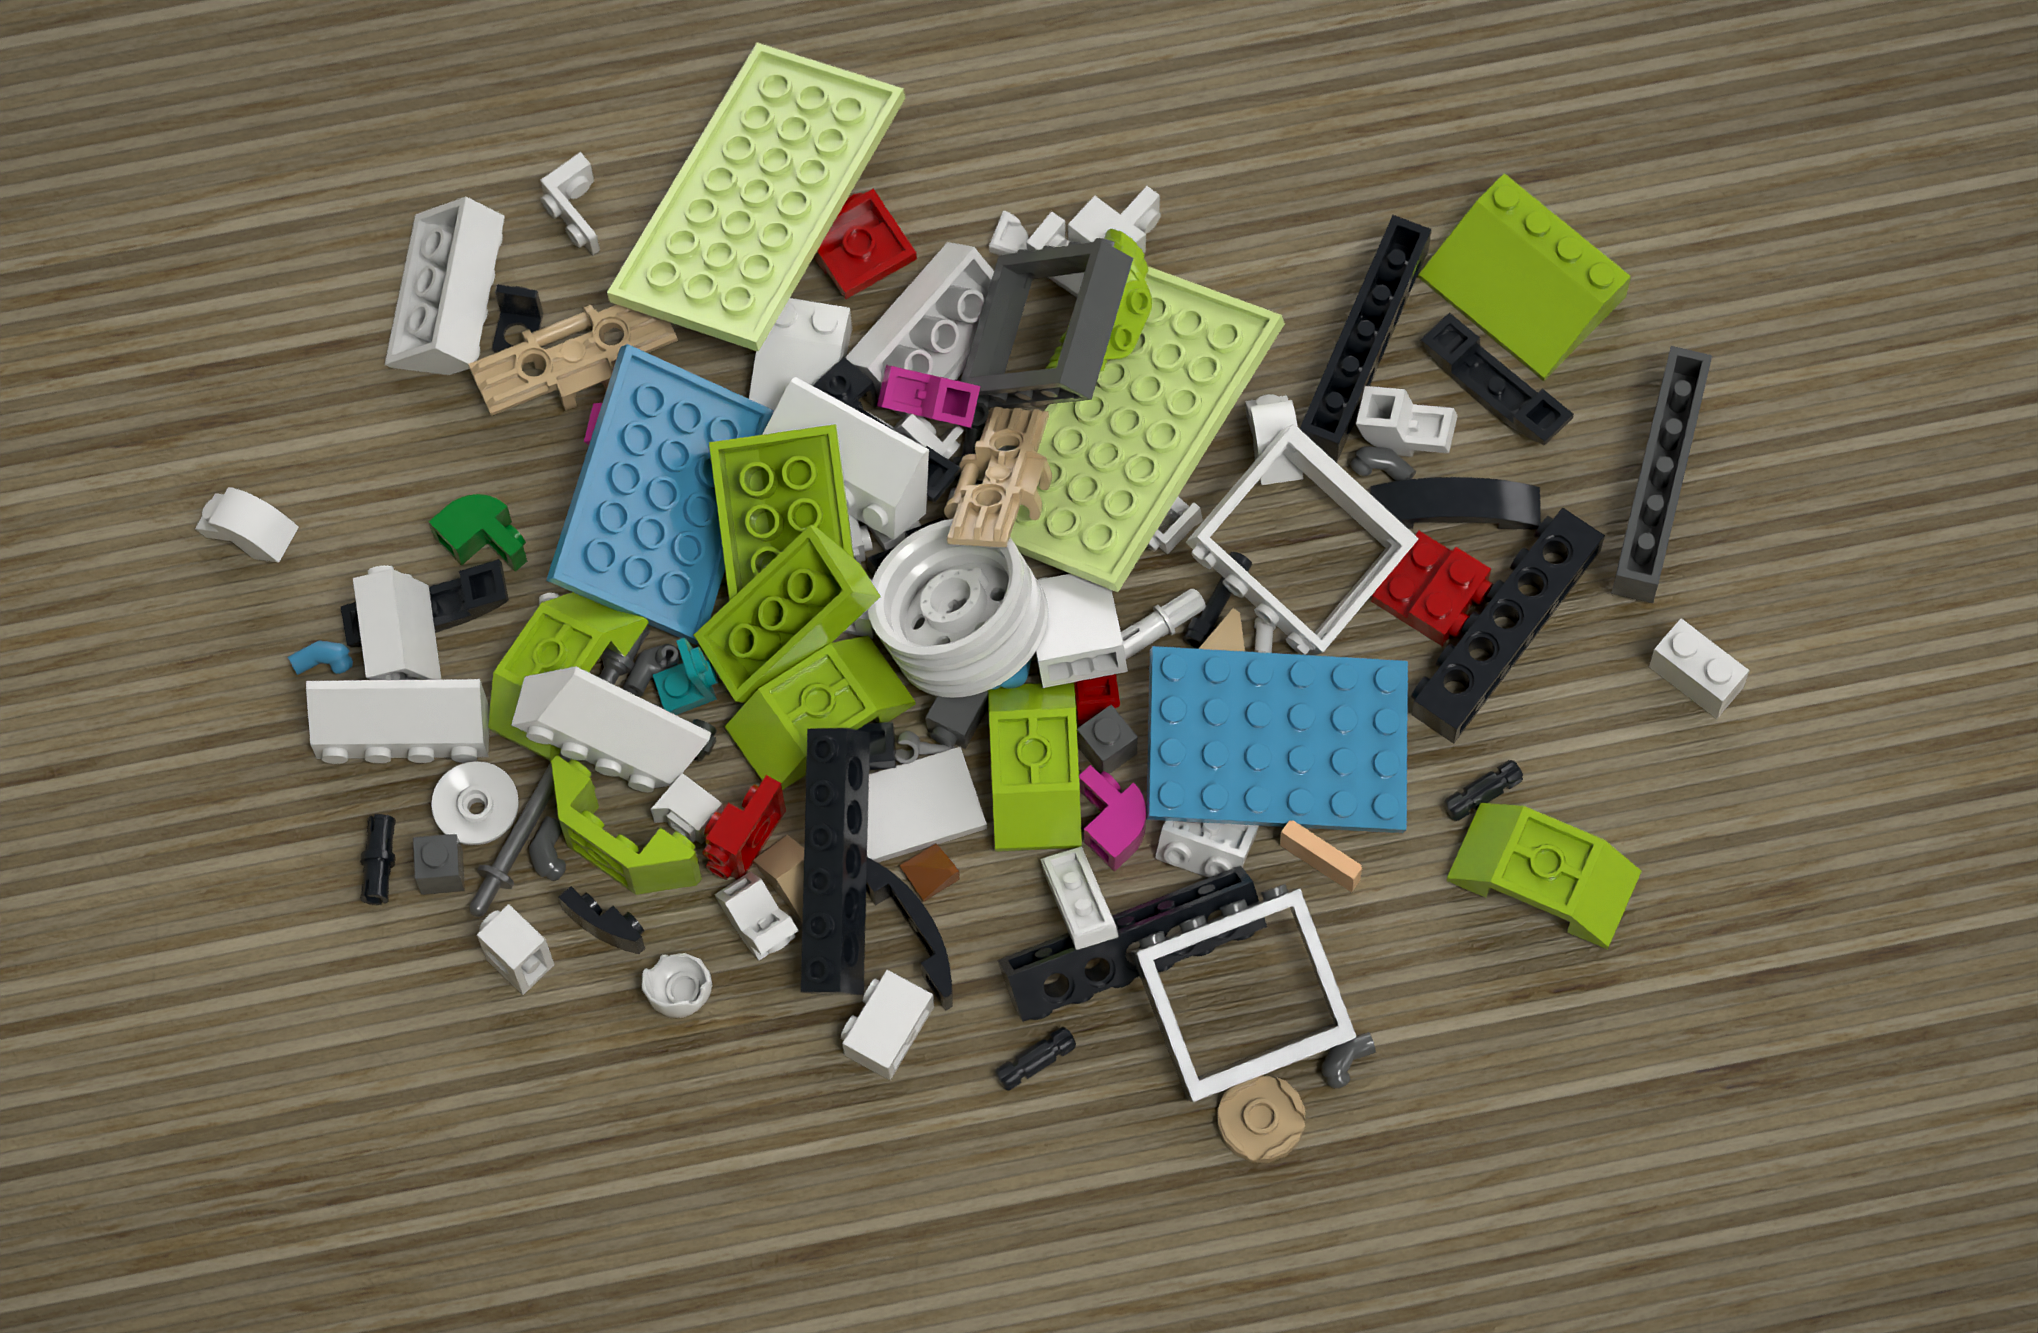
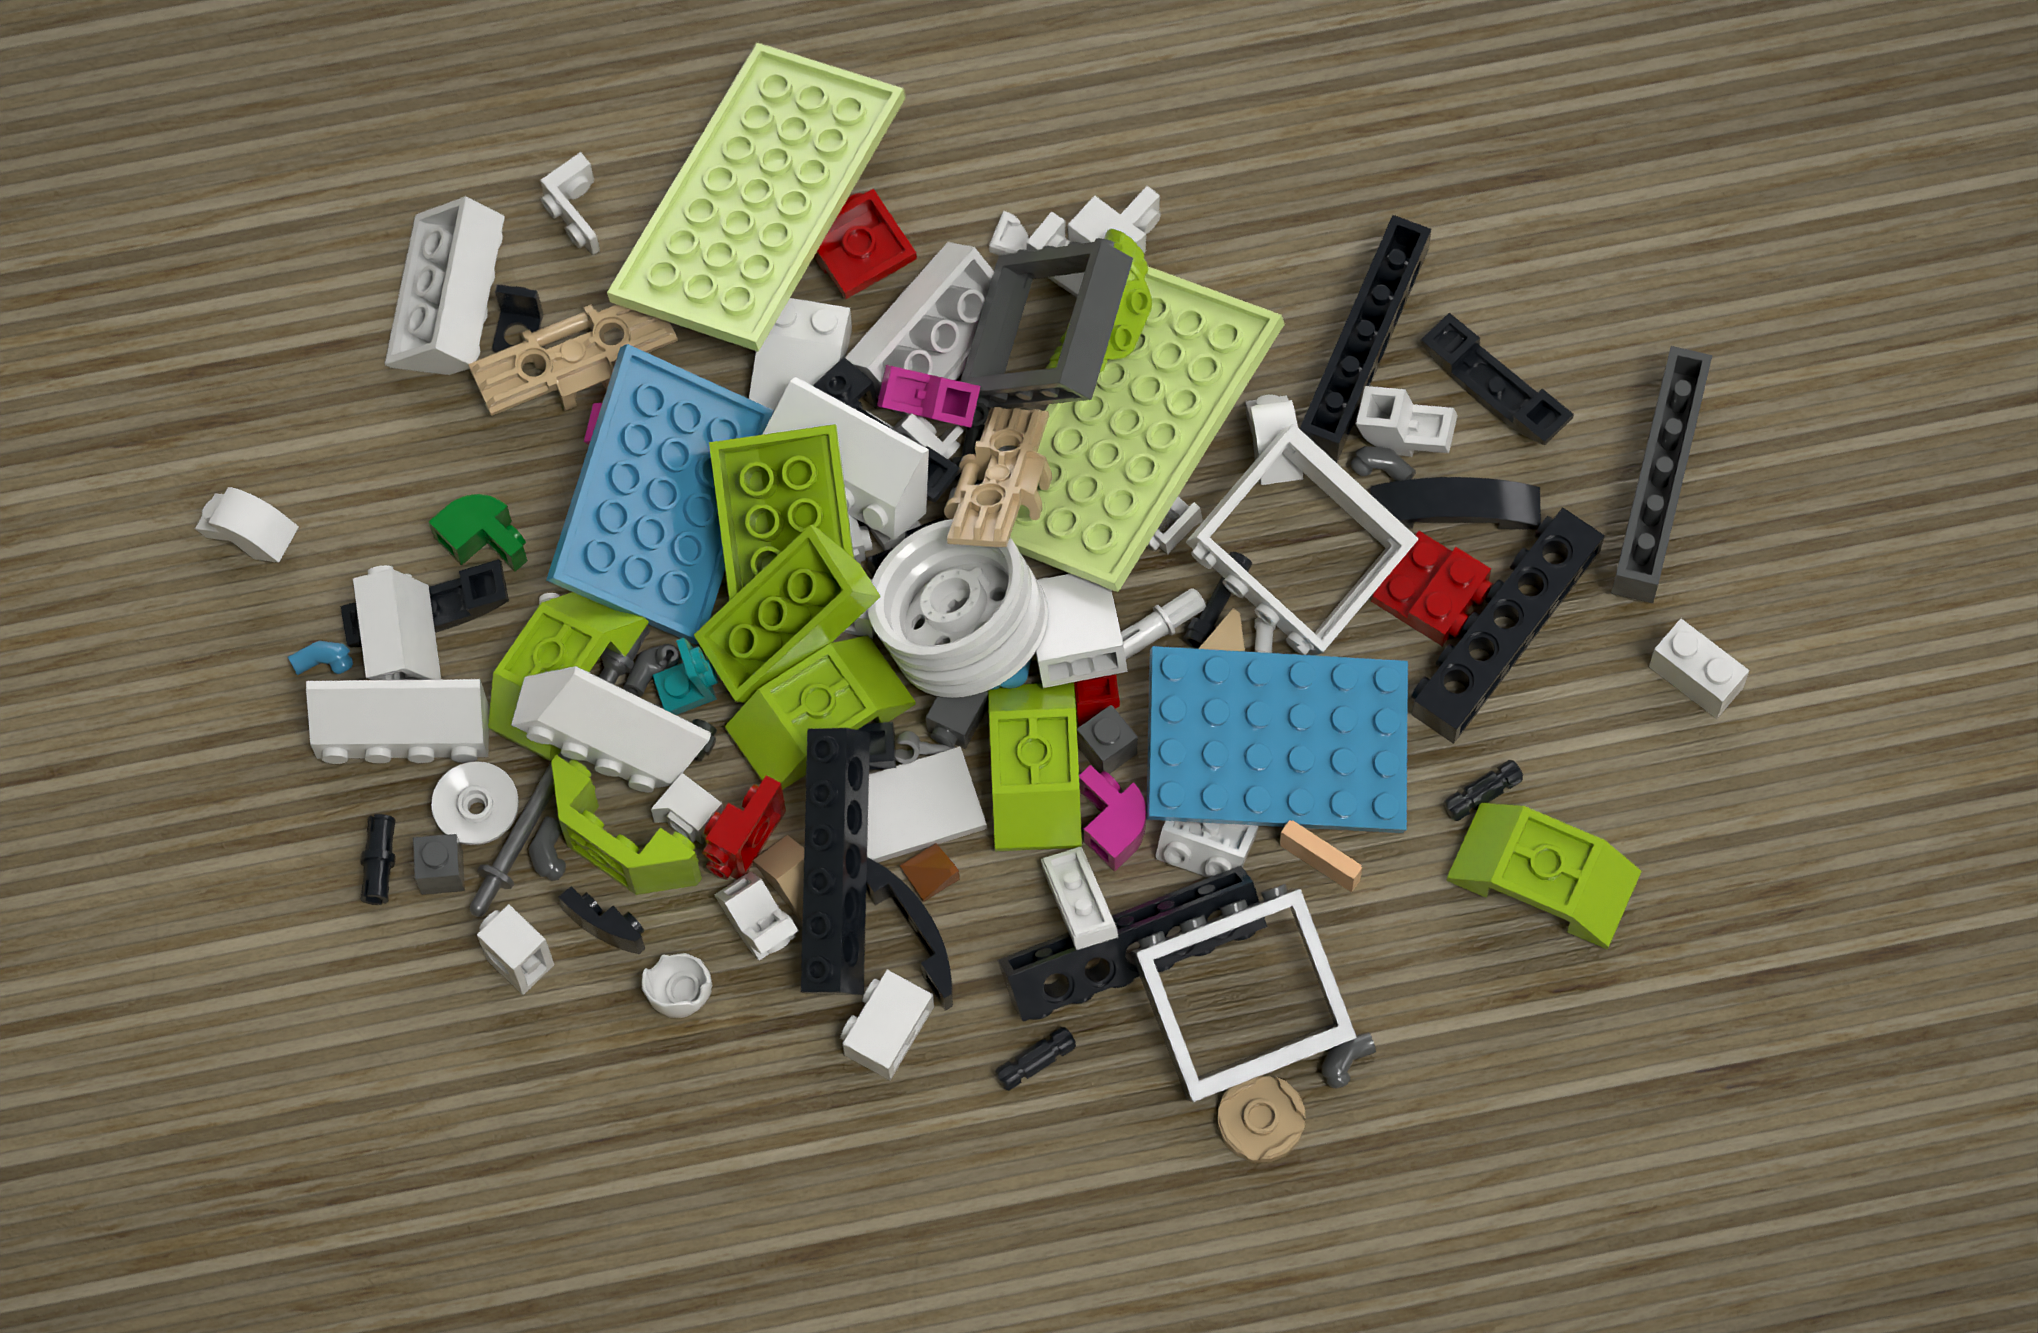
(1525, 277): lime slope -> none

